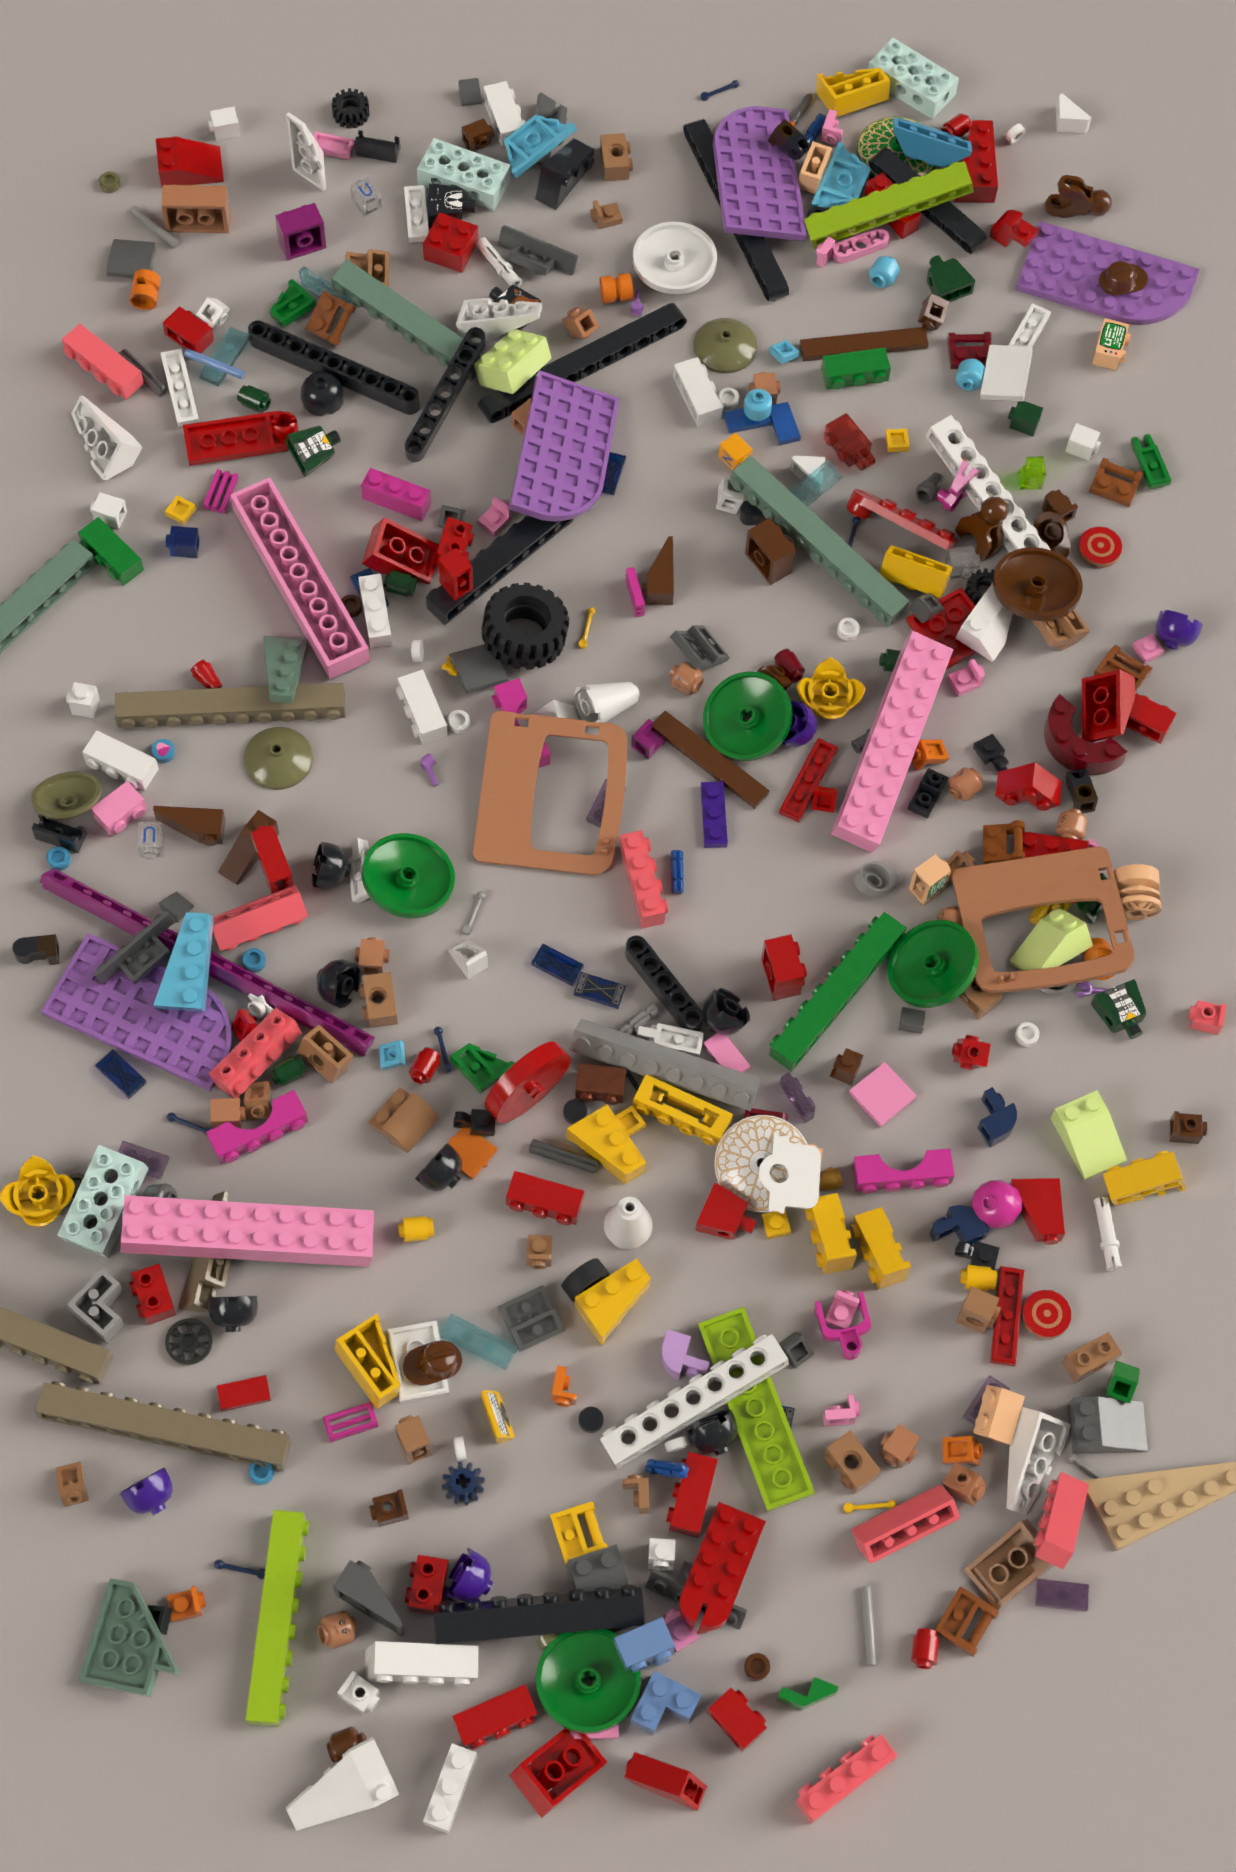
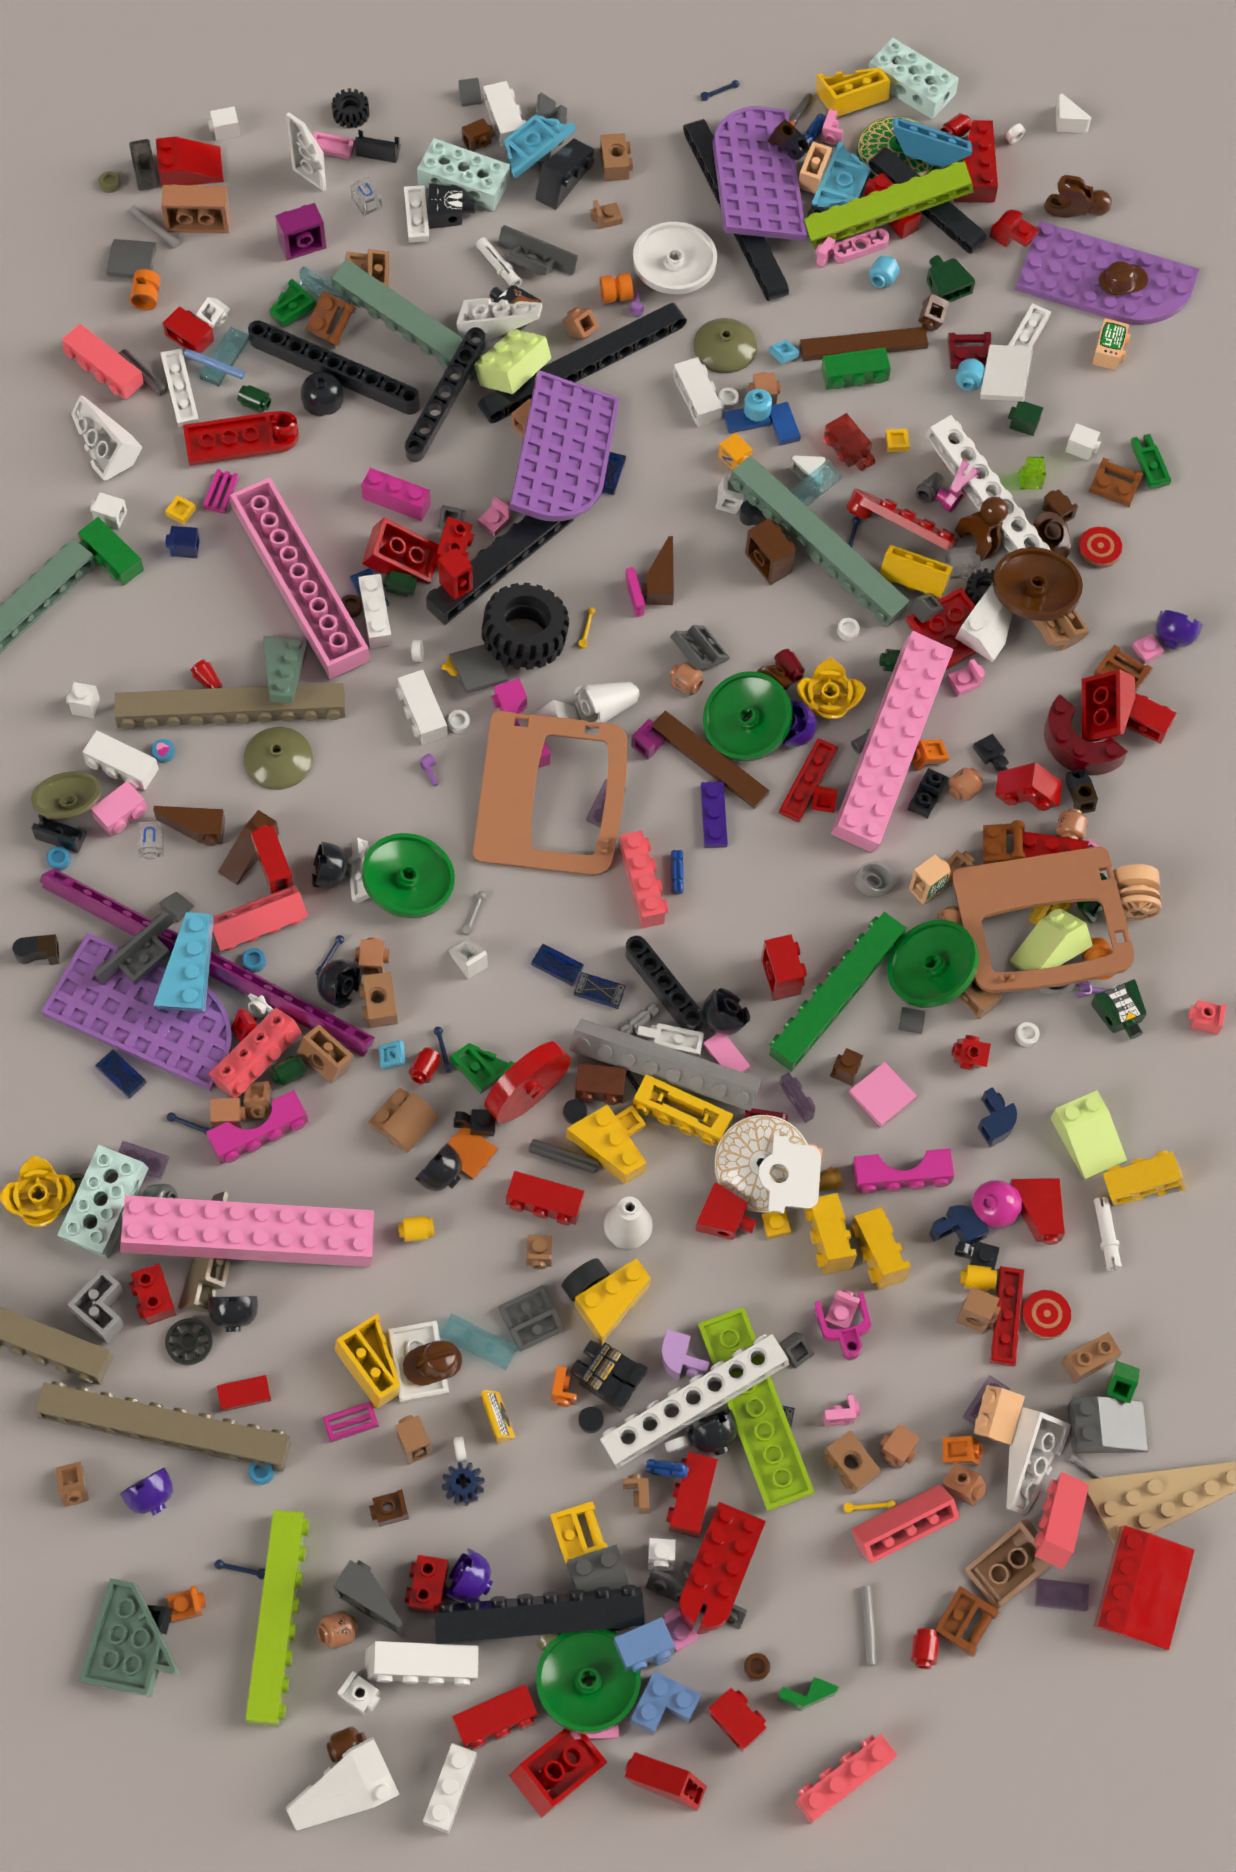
(143, 164): none -> clear smoke brick
(311, 448): torso -> none
(339, 940): none -> dark blue hinge
(450, 242): red brick -> none
(609, 1375): none -> black hips
(1144, 1587): none -> red slope
(1182, 1133): reddish brown brick -> none

